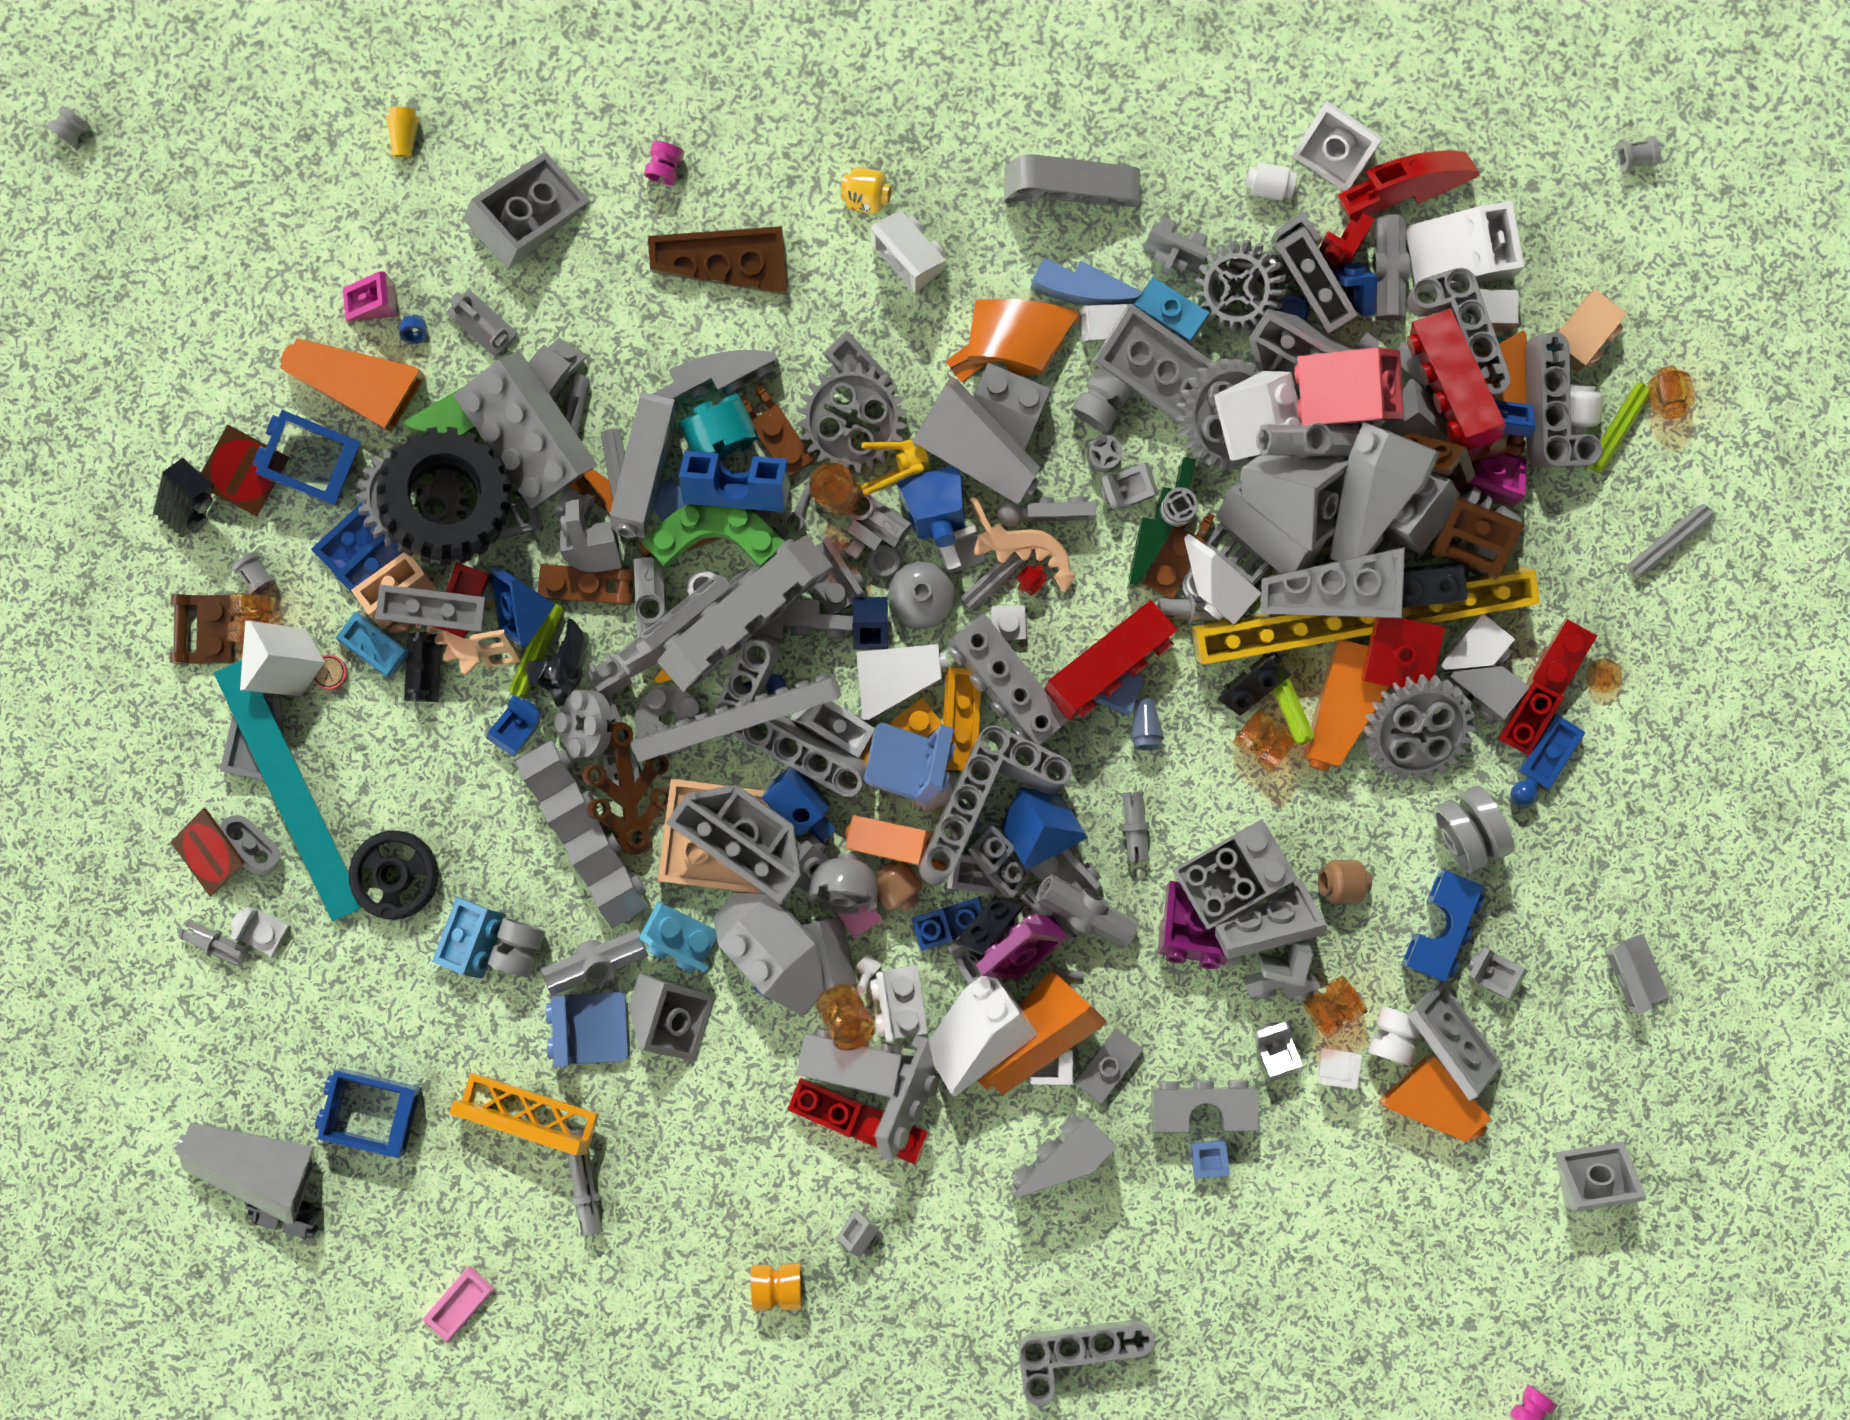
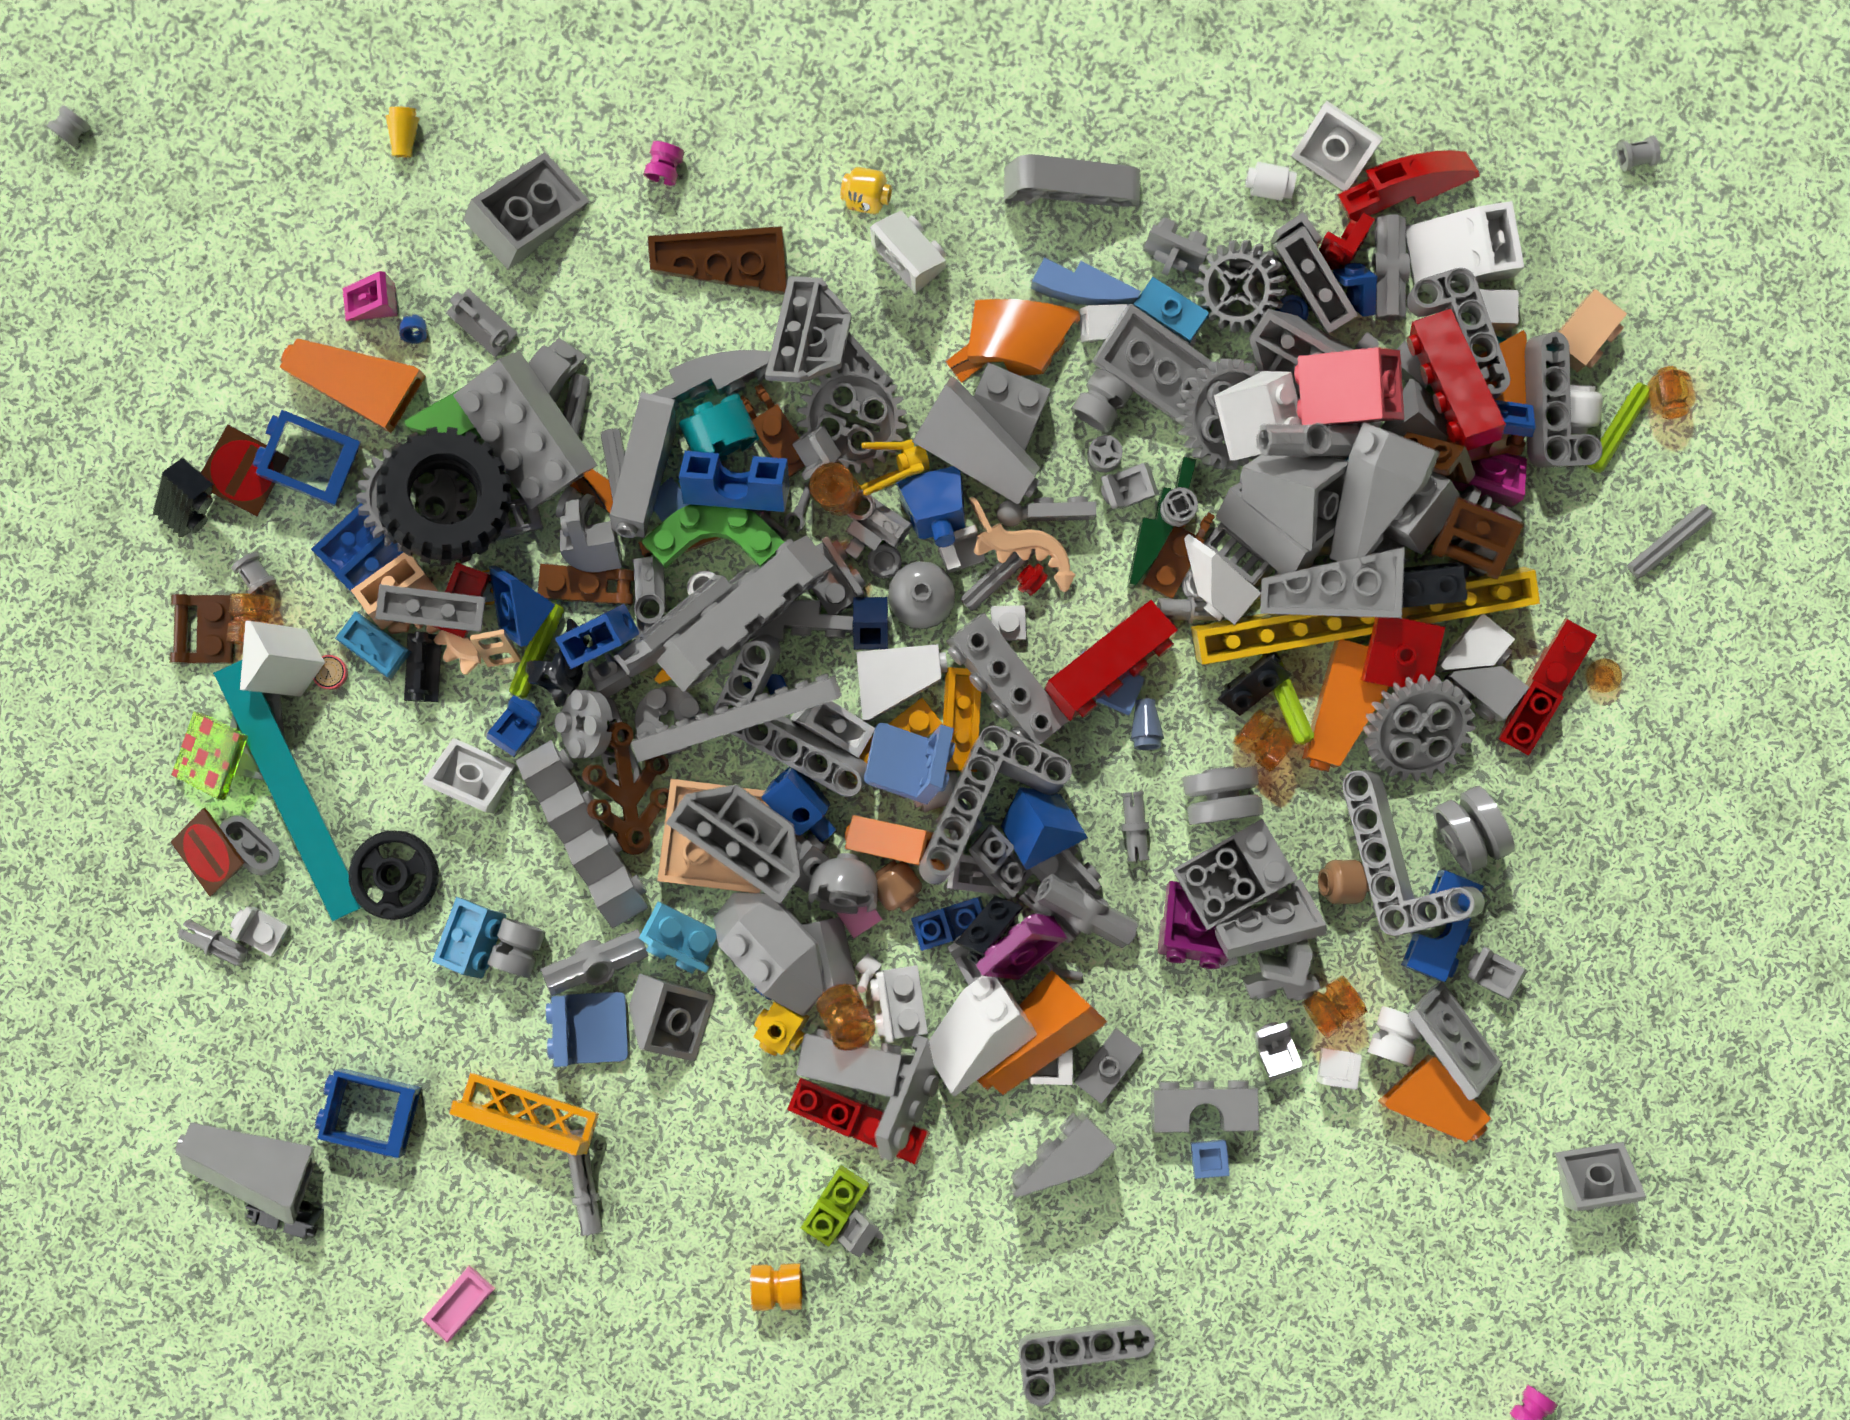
(209, 755): none -> clear neon green tile
(470, 776): none -> white slope
(605, 631): none -> blue torso
(790, 1025): none -> yellow brick
(808, 332): none -> light grey wedge
(816, 449): none -> light grey panel
(834, 1205): none -> lime slope
(1222, 793): none -> light grey wheel
(1394, 866): none -> light grey beam
(1546, 760): blue plate -> none
(1637, 973): light grey panel -> none

